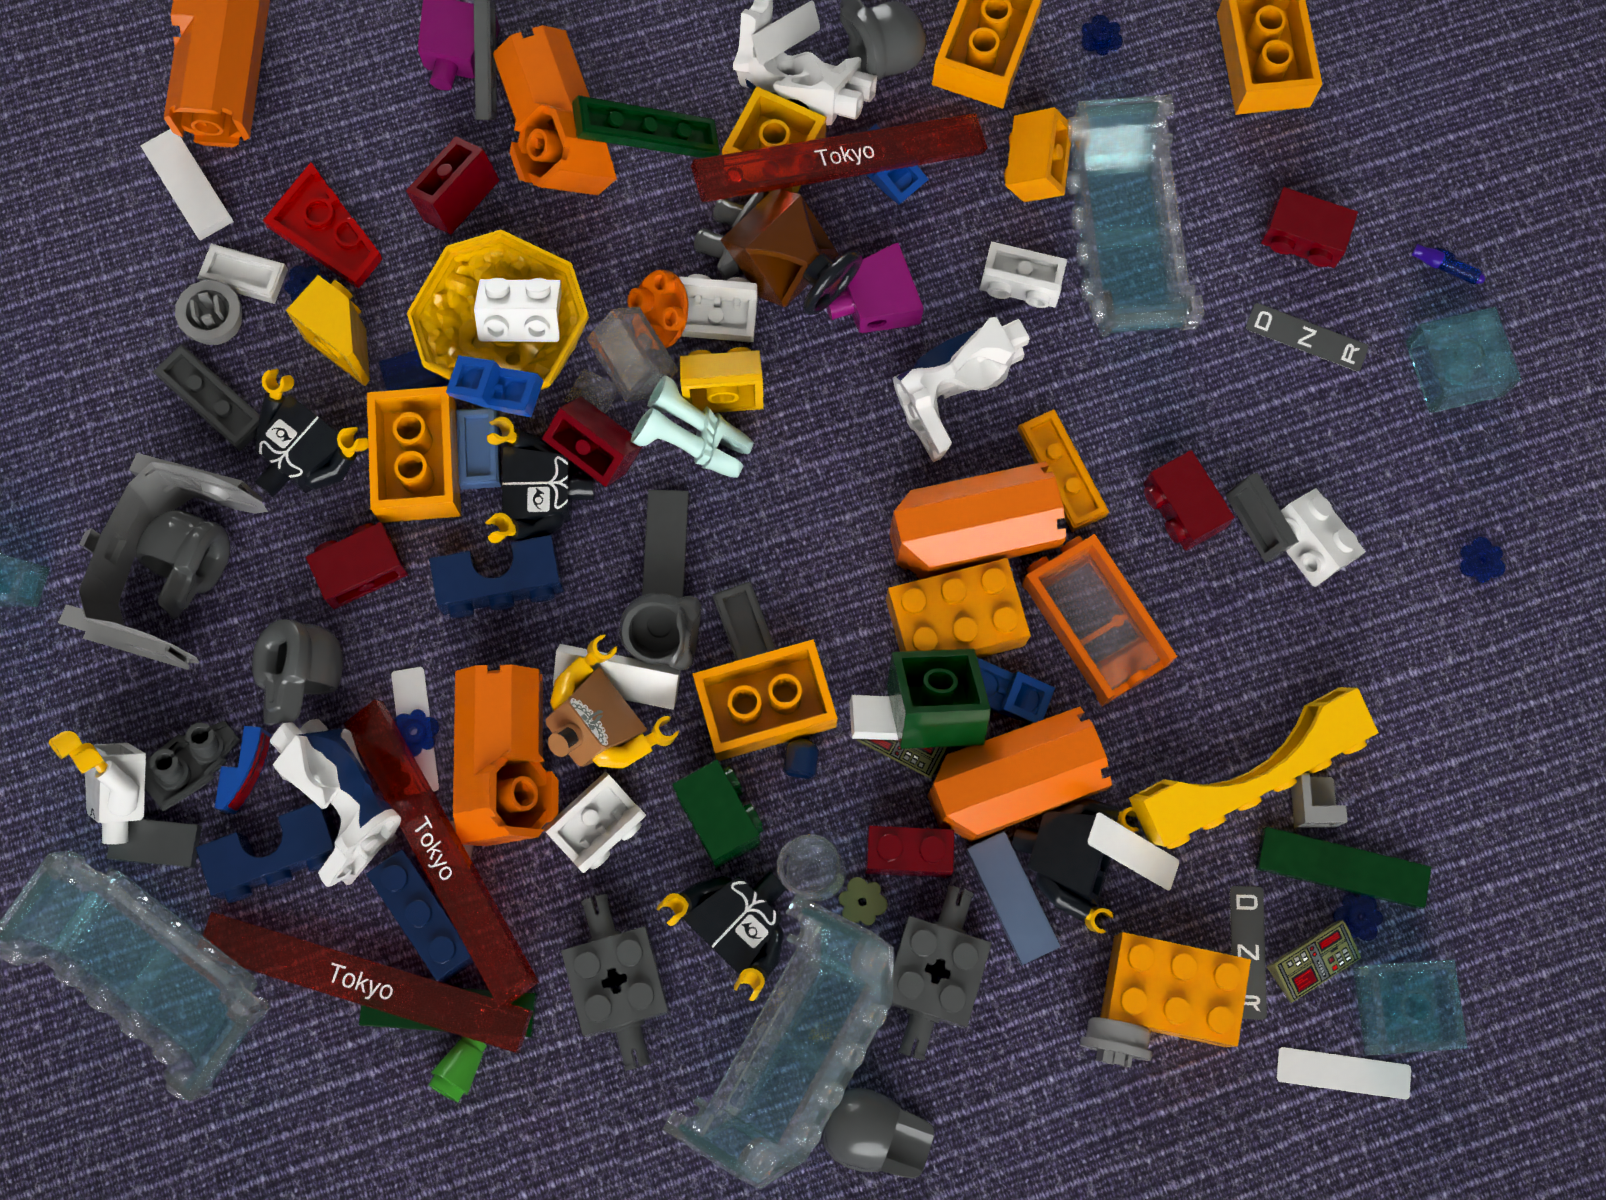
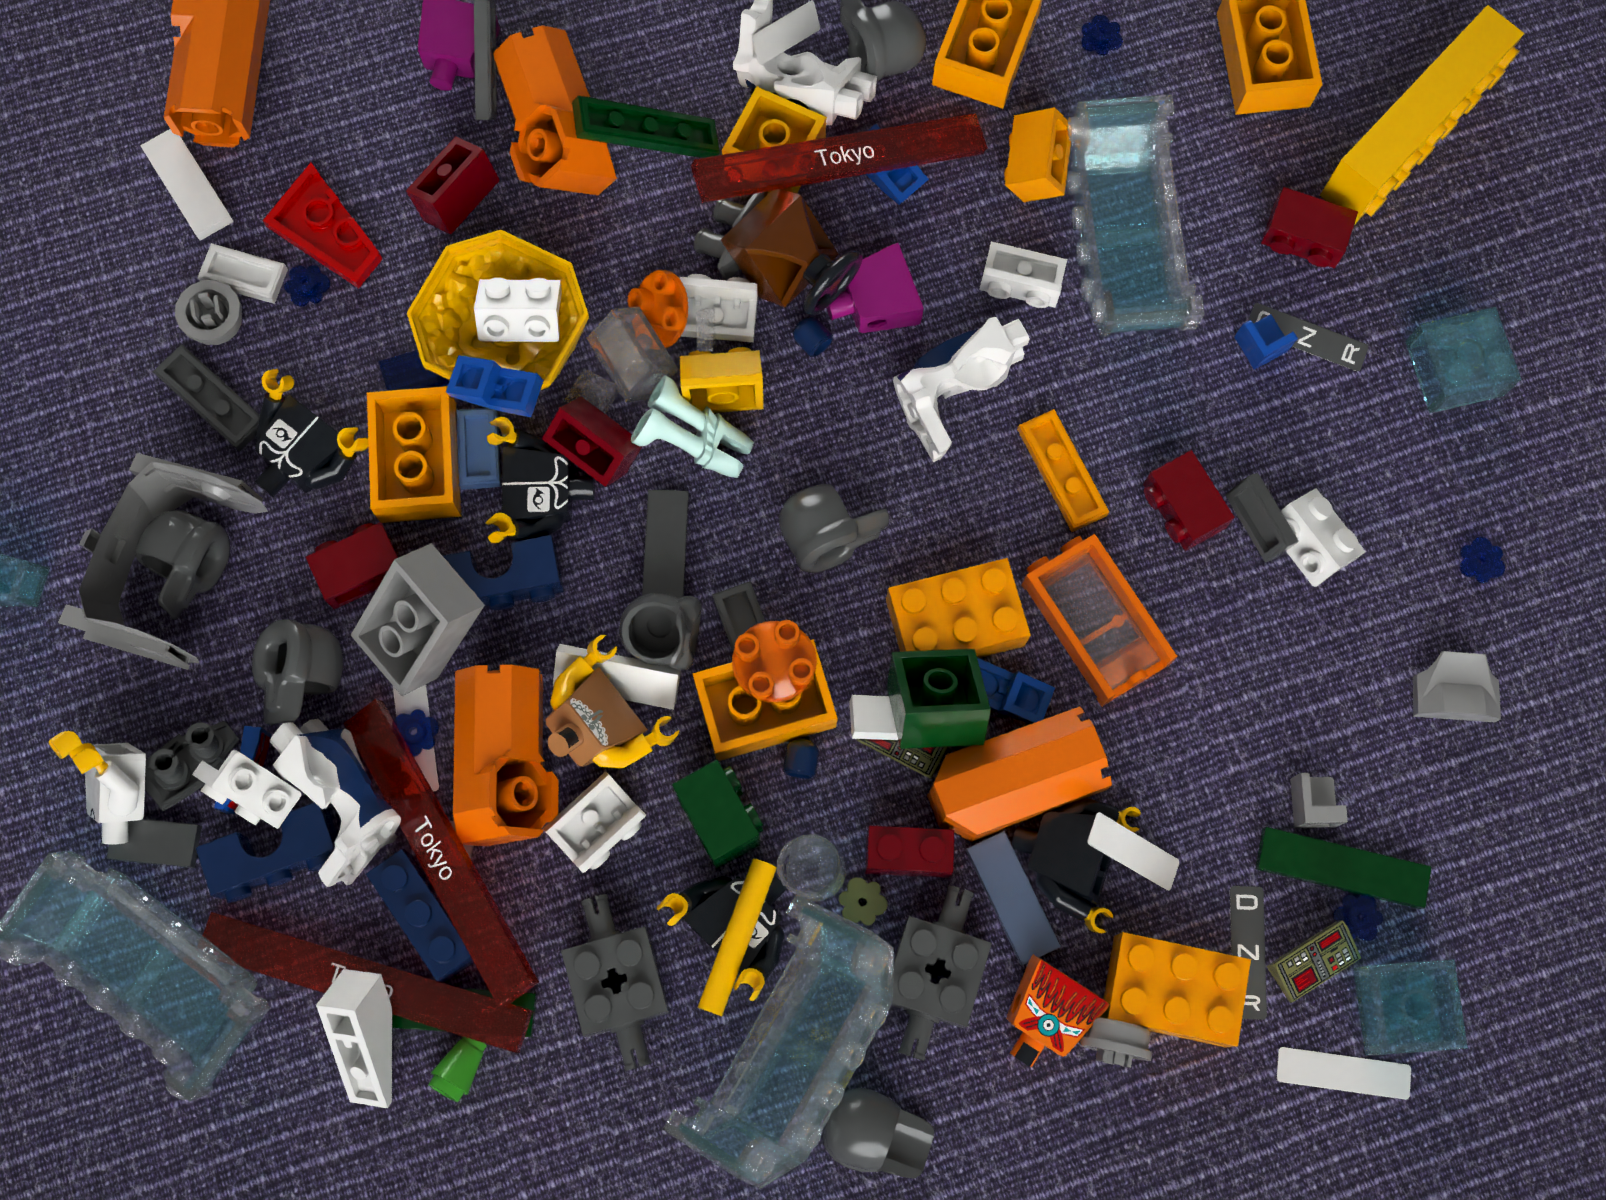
(251, 787): none -> white bracket
(333, 326): yellow slope -> none
(359, 1030): none -> white slope
(416, 619): none -> light grey brick
(705, 329): none -> clear tile
(737, 937): none -> yellow piece
(774, 661): none -> orange dish
(812, 336): none -> dark blue piece
(821, 529): none -> dark grey piece
(977, 520): orange brick -> none
(1051, 1011): none -> torso
(1263, 341): none -> blue panel
(1324, 730): yellow arch -> none
(1424, 114): none -> yellow brick
(1447, 262): piece -> none
(1457, 689): none -> light grey slope

